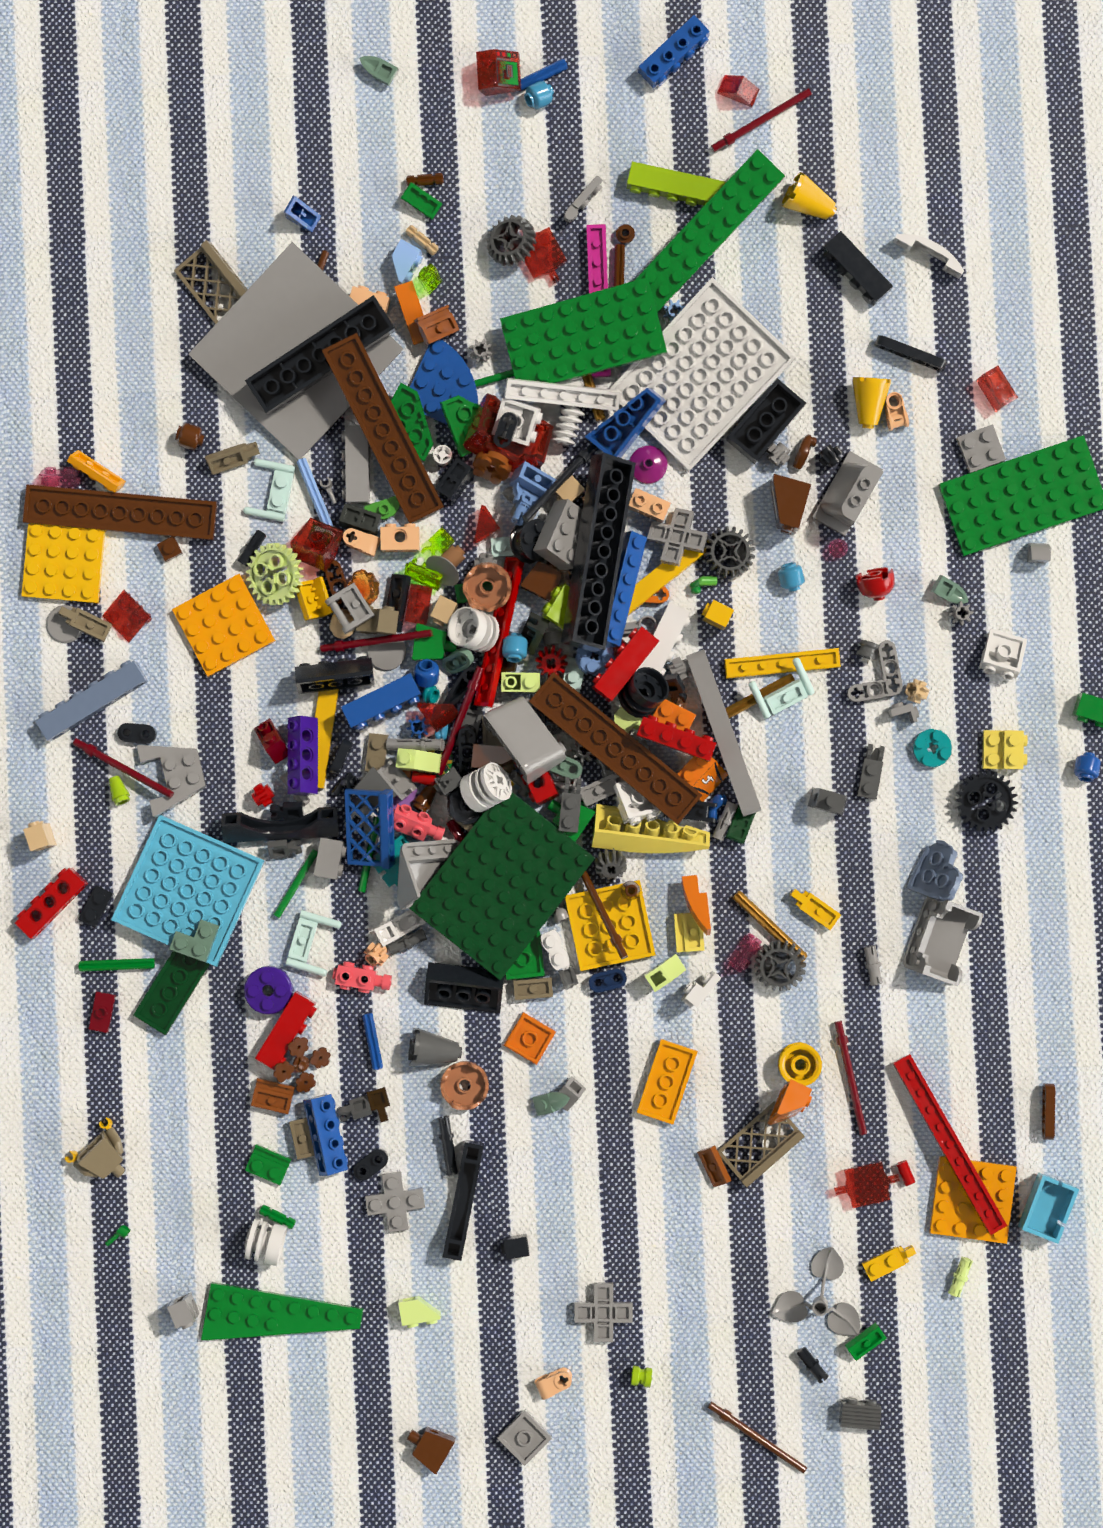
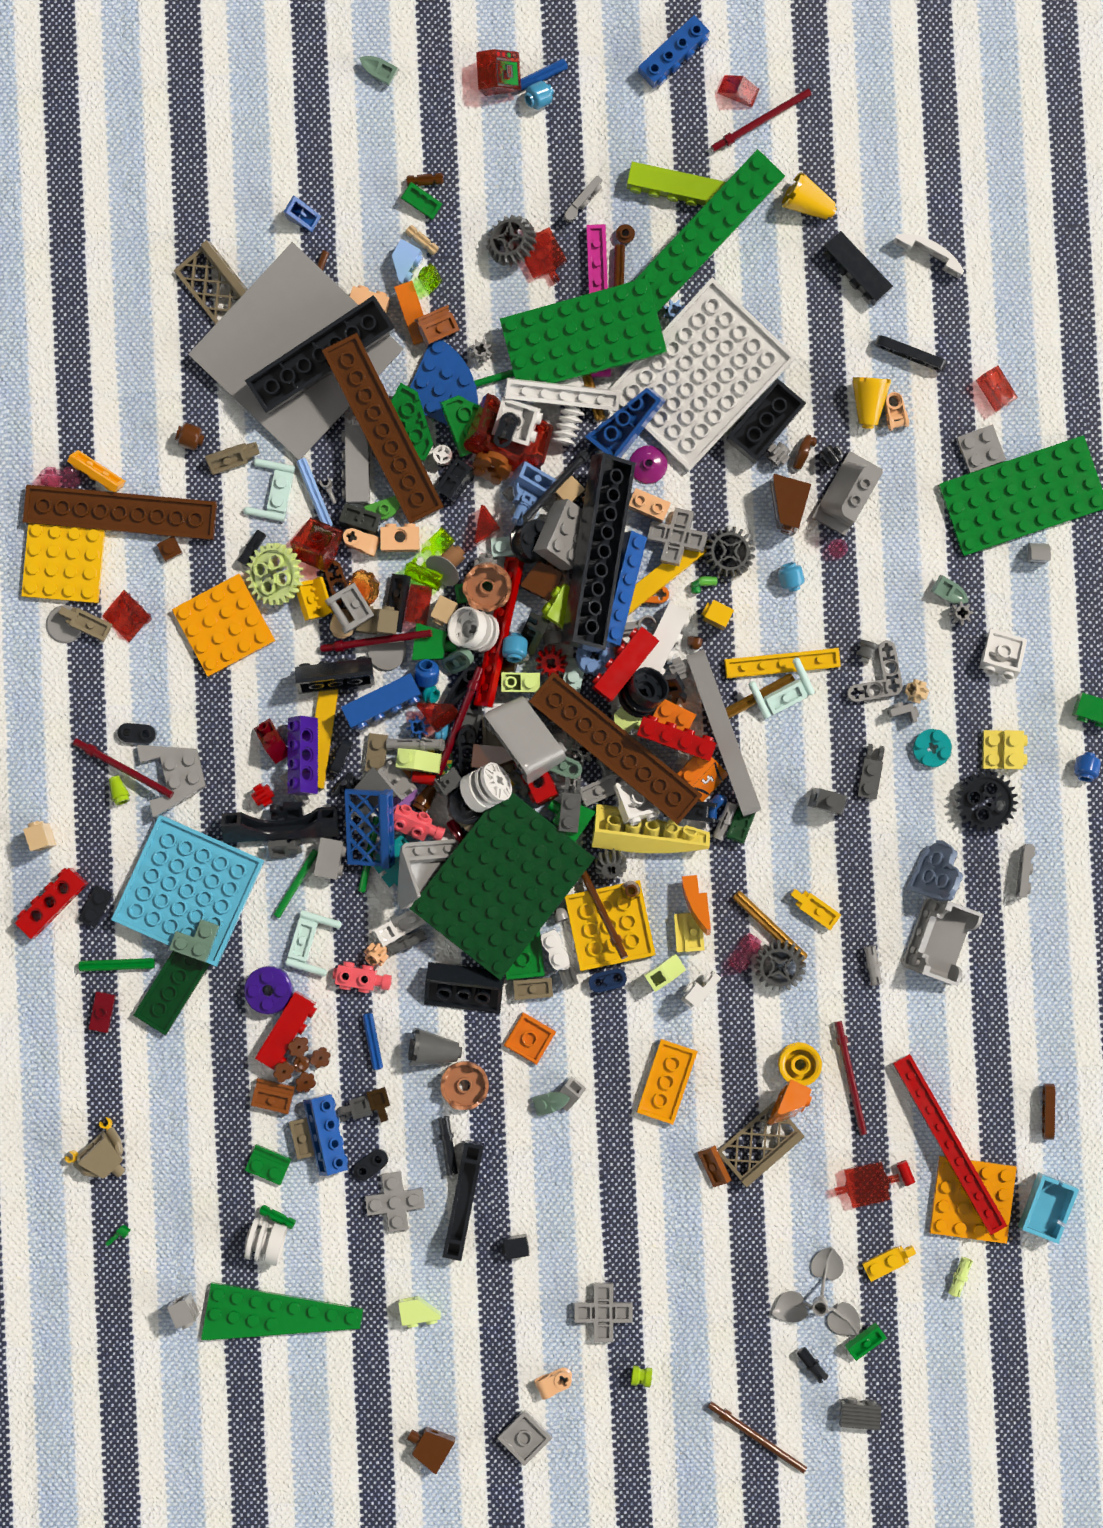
(91, 701): sand blue brick -> none
(694, 642): none -> reddish brown hinge
(876, 583): red cylinder -> none
(1025, 869): none -> light grey hinge

